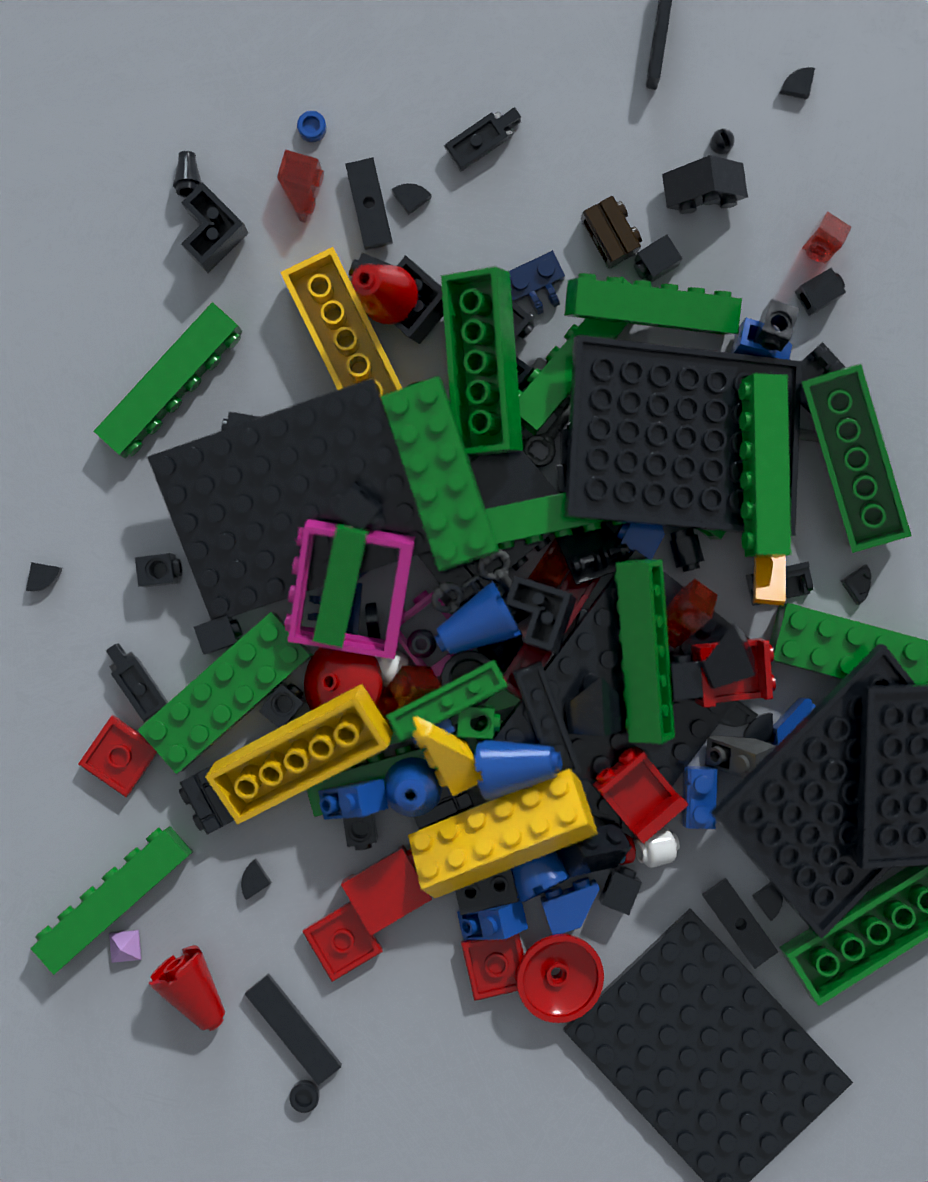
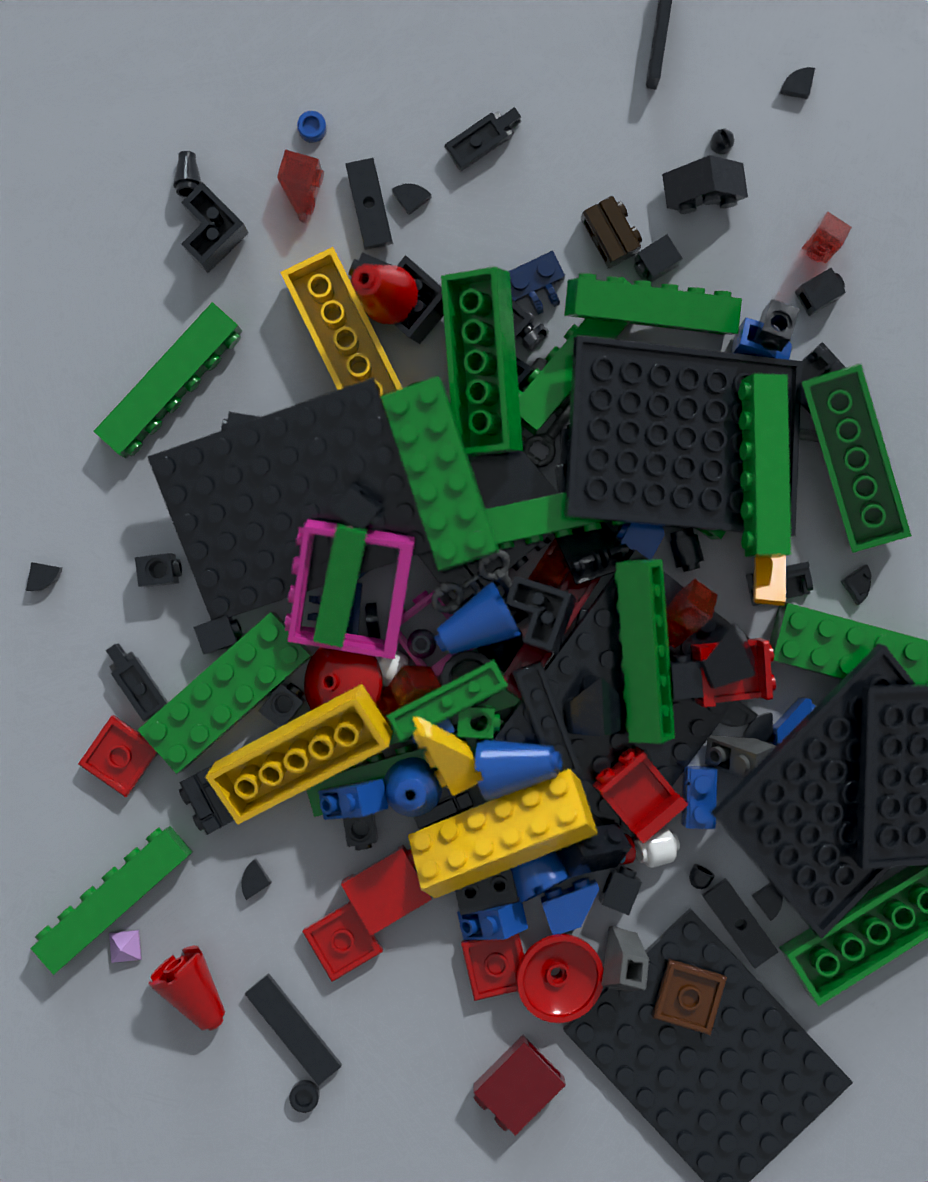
(518, 1086): none -> dark red brick
(533, 338): none -> black tile
(625, 961): none -> dark grey slope
(689, 997): none -> reddish brown tile
(700, 877): none -> black hinge

